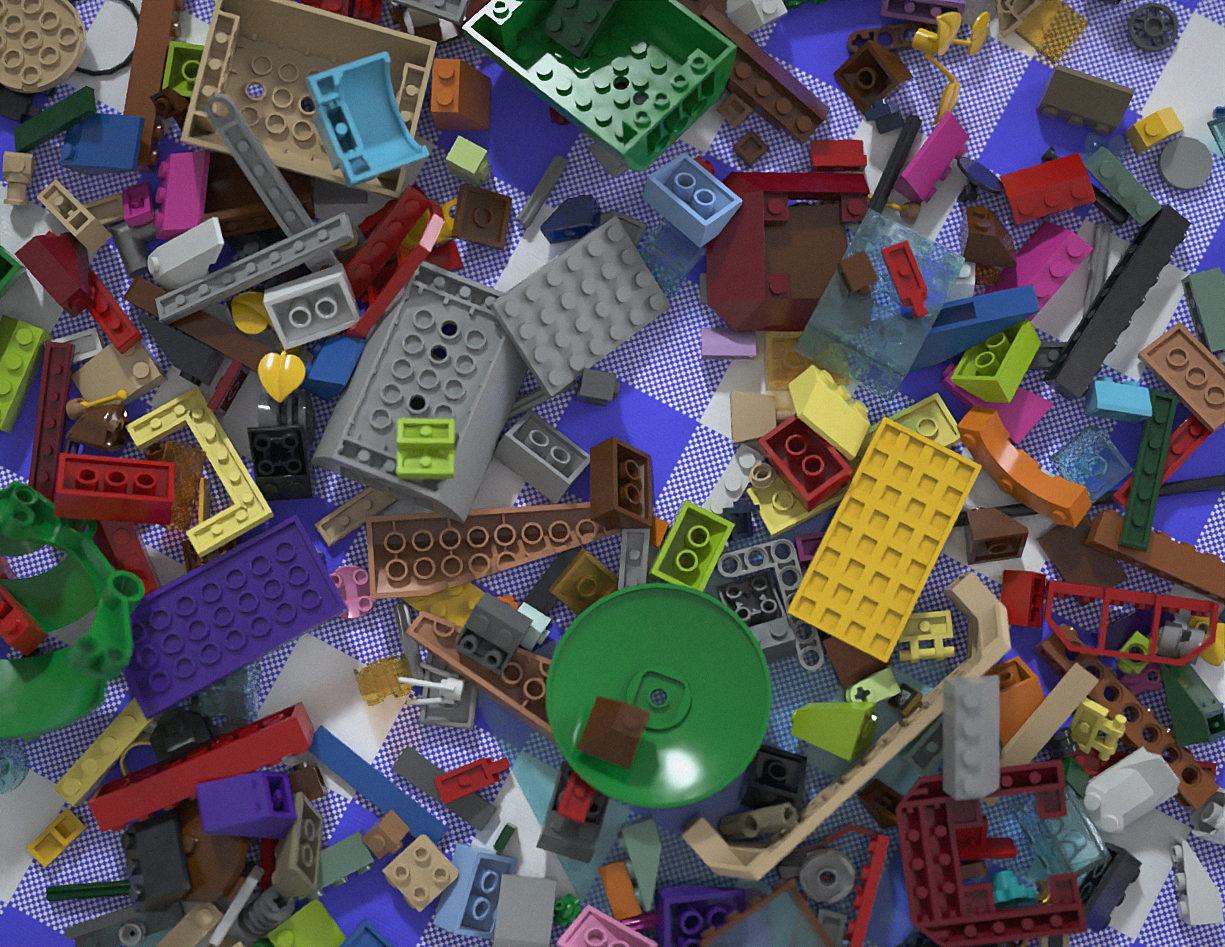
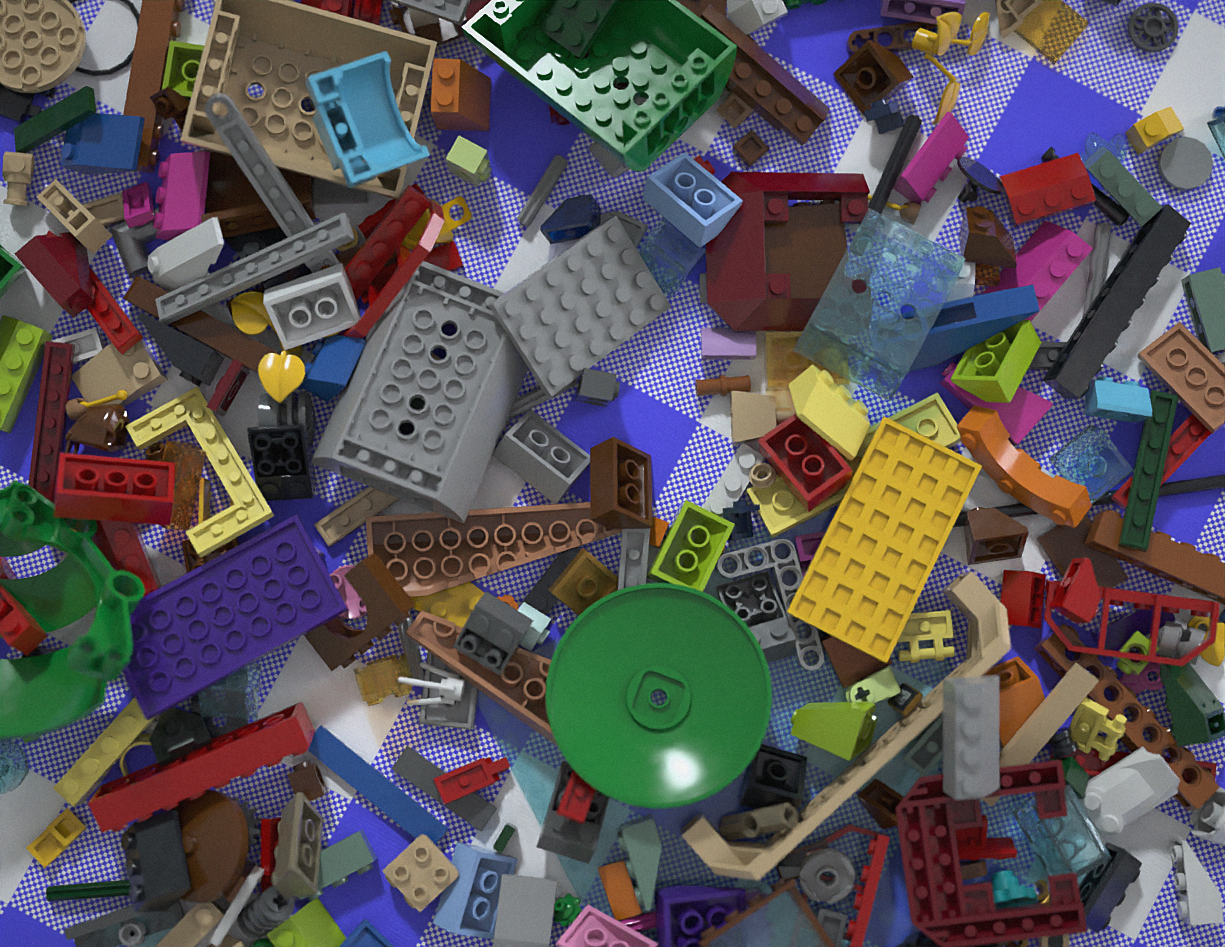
(247, 805): dark purple slope -> none
(385, 605): none -> reddish brown arch
(386, 834): medium nougat brick -> none
(425, 448): lime slope -> none
(481, 217): reddish brown plate -> none
(614, 731): reddish brown slope -> none
(722, 385): none -> dark orange pin
(837, 156): red panel -> none
(858, 274): reddish brown brick -> none
(906, 277): red hinge -> none
(1078, 592): none -> red slope
(1084, 100): dark tan slope -> none

